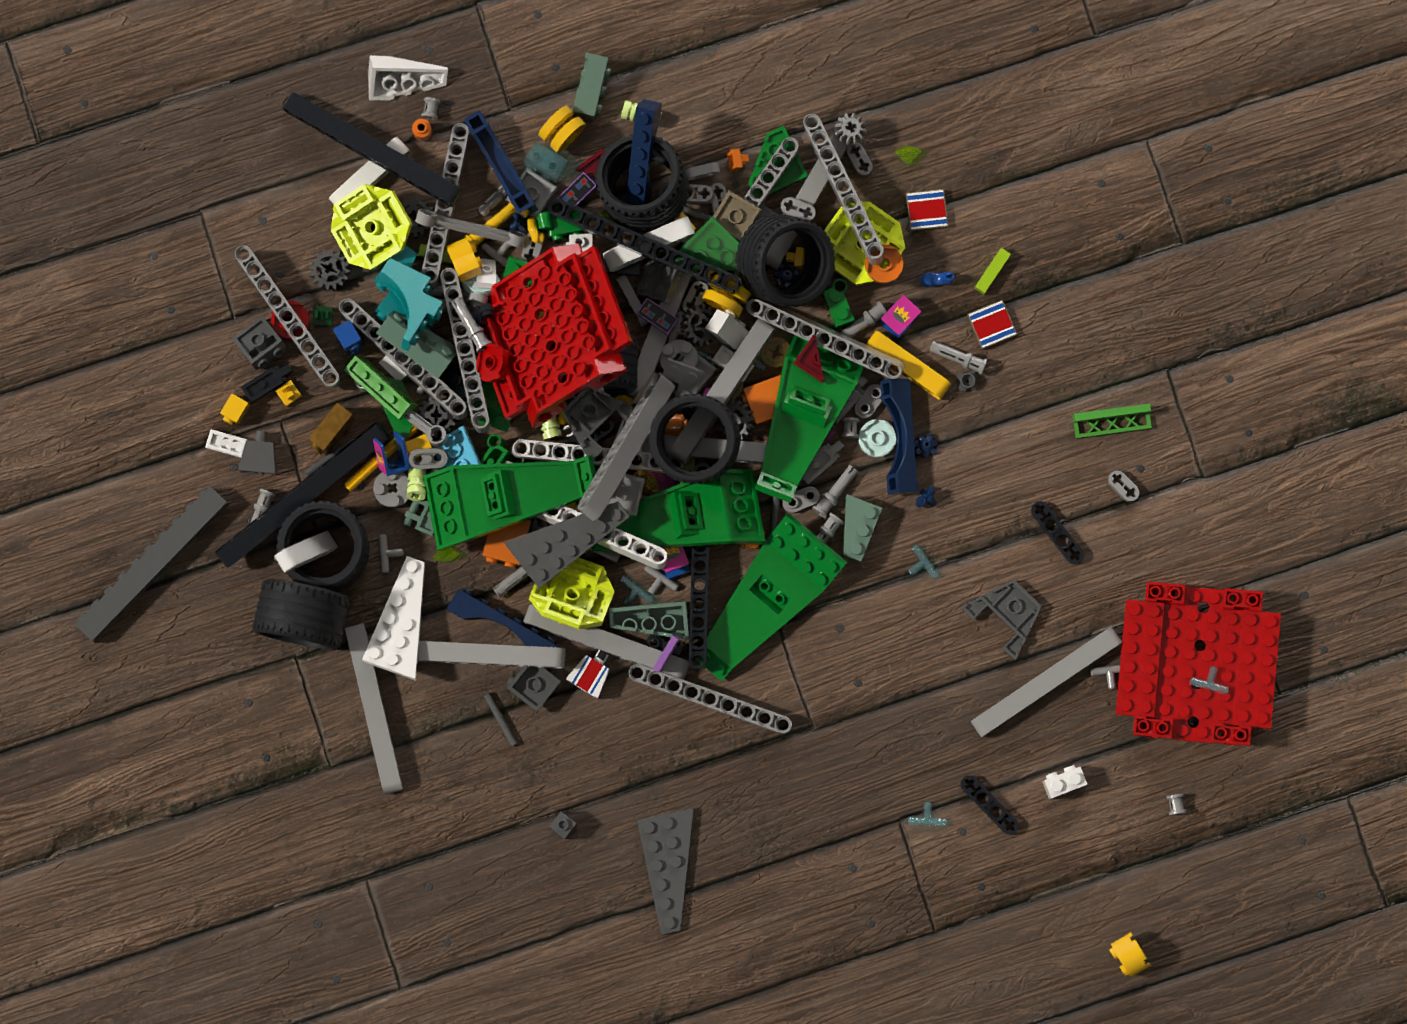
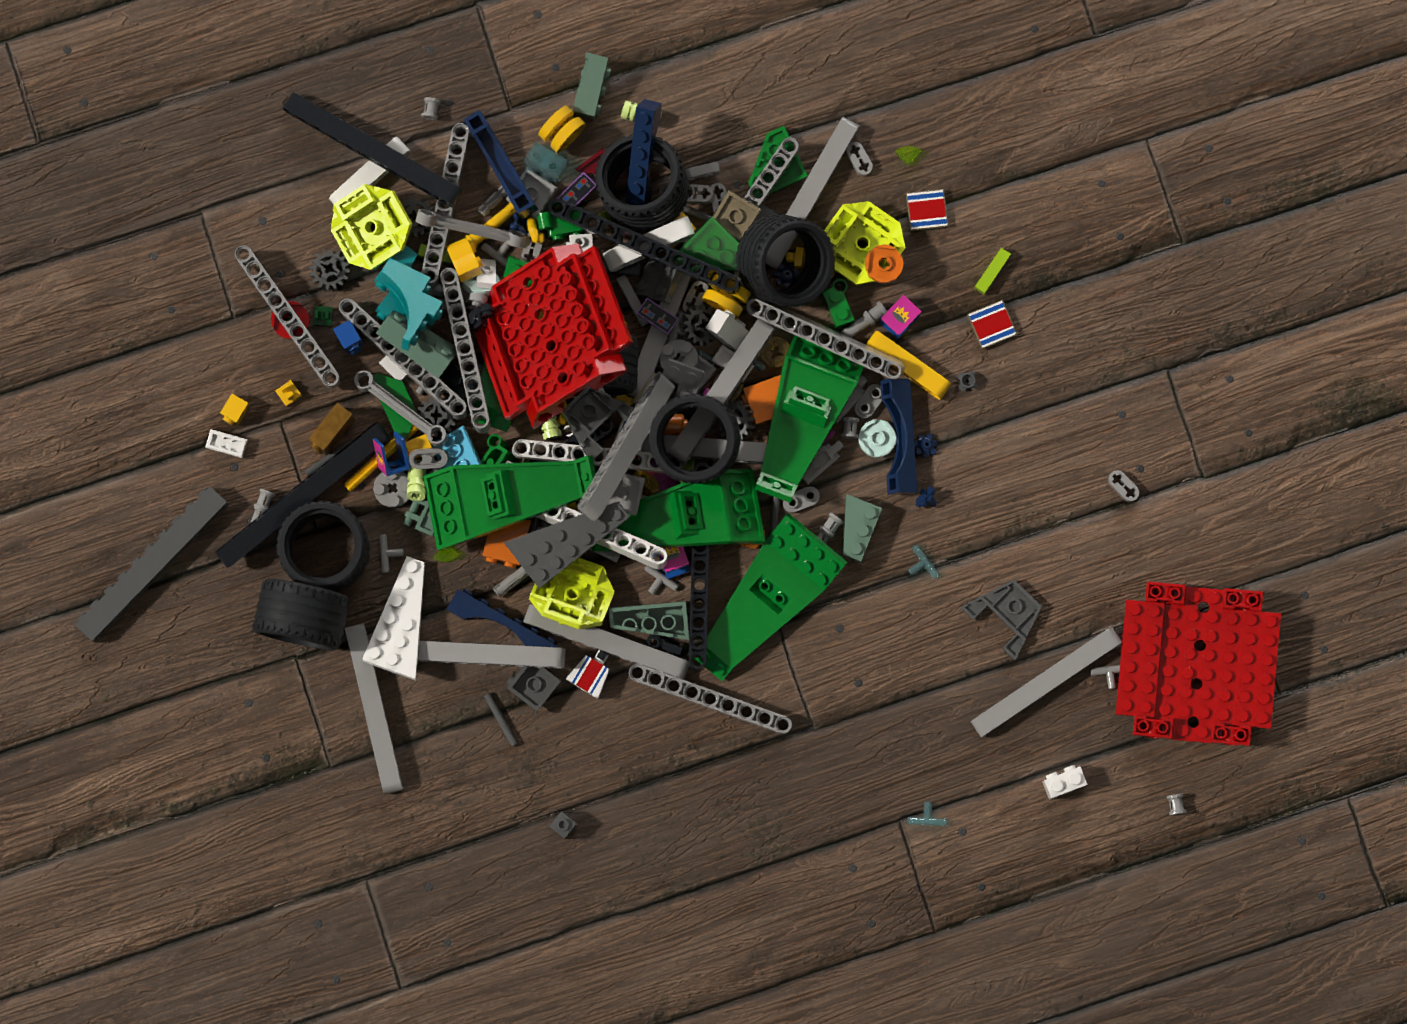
(259, 343): dark grey plate -> none
(259, 456): dark grey torso -> none
(266, 382): black hinge -> none
(306, 551): white beam -> none
(380, 386): bright green fence -> none
(398, 76): white wedge -> none
(422, 135): orange brick -> none
(474, 331): light grey pin -> none
(499, 356): red plate -> none
(636, 590): clear light blue piece -> none
(666, 653): medium lavender tile -> none
(666, 854): dark grey wing -> none
(736, 160): orange tile -> none
(800, 206): light grey beam -> none
(810, 361): dark red tile -> none
(830, 499): light grey pin -> none
(845, 197): light grey beam -> none
(853, 123): light grey gear -> none
(933, 279): blue piece -> none
(967, 360): light grey pin -> none
(992, 802): black beam -> none
(1060, 530): black beam -> none
(1108, 414): bright green fence -> none
(1130, 955): yellow brick -> none
(1209, 684): clear light blue piece -> none

